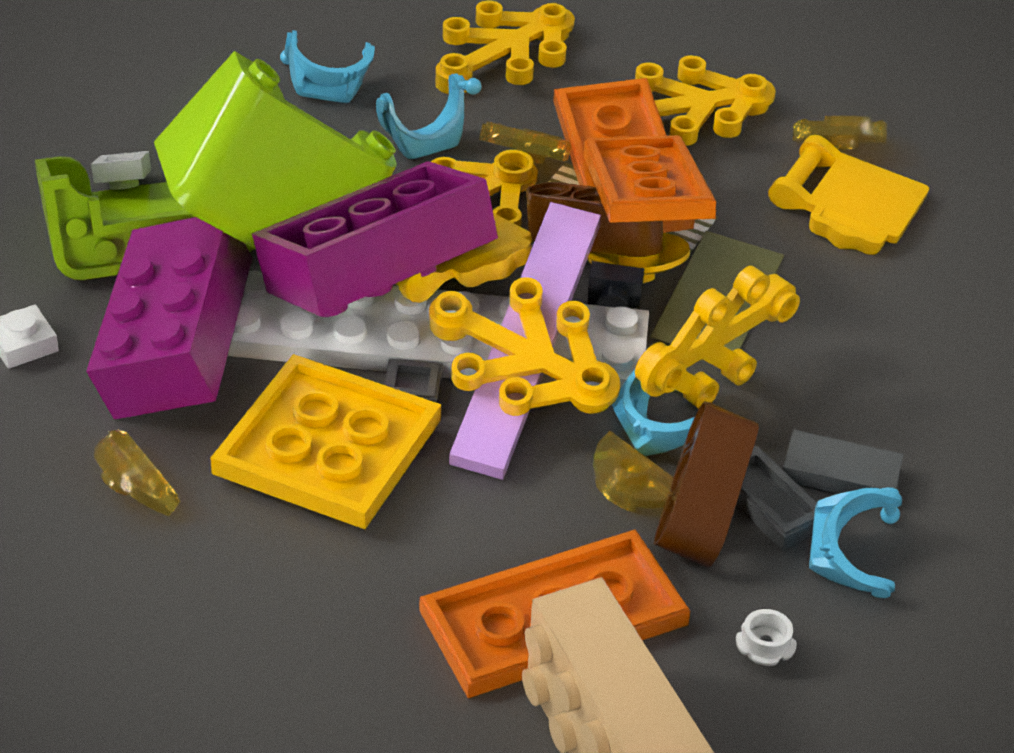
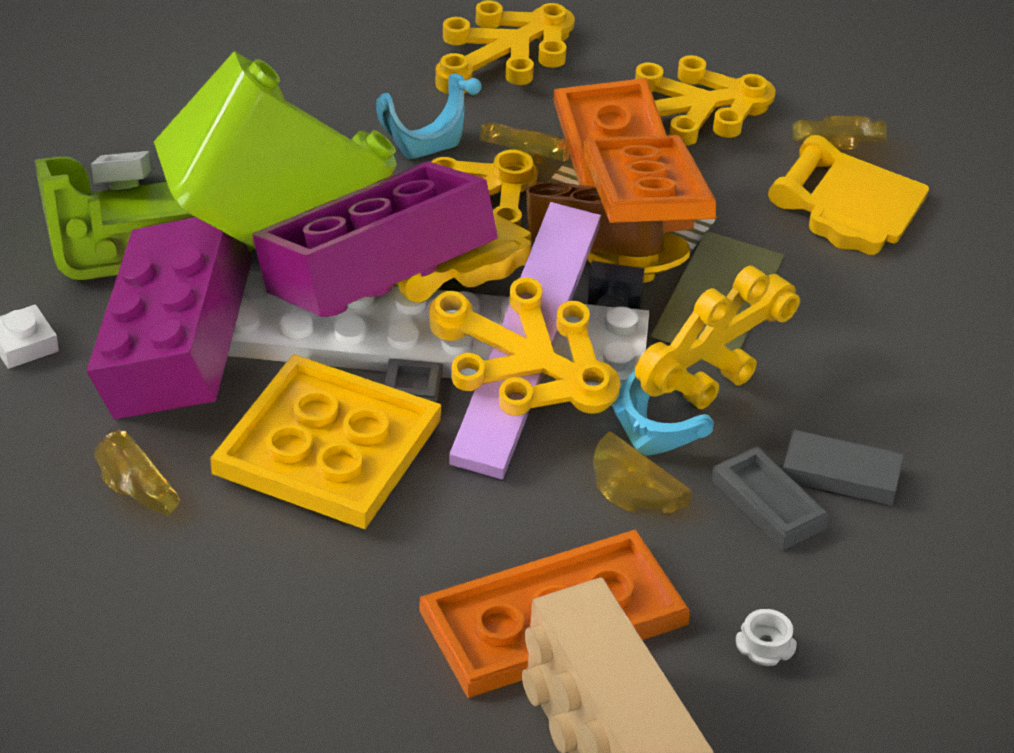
(324, 82): medium azure helmet -> none
(706, 484): reddish brown beam -> none
(830, 517): medium azure helmet -> none

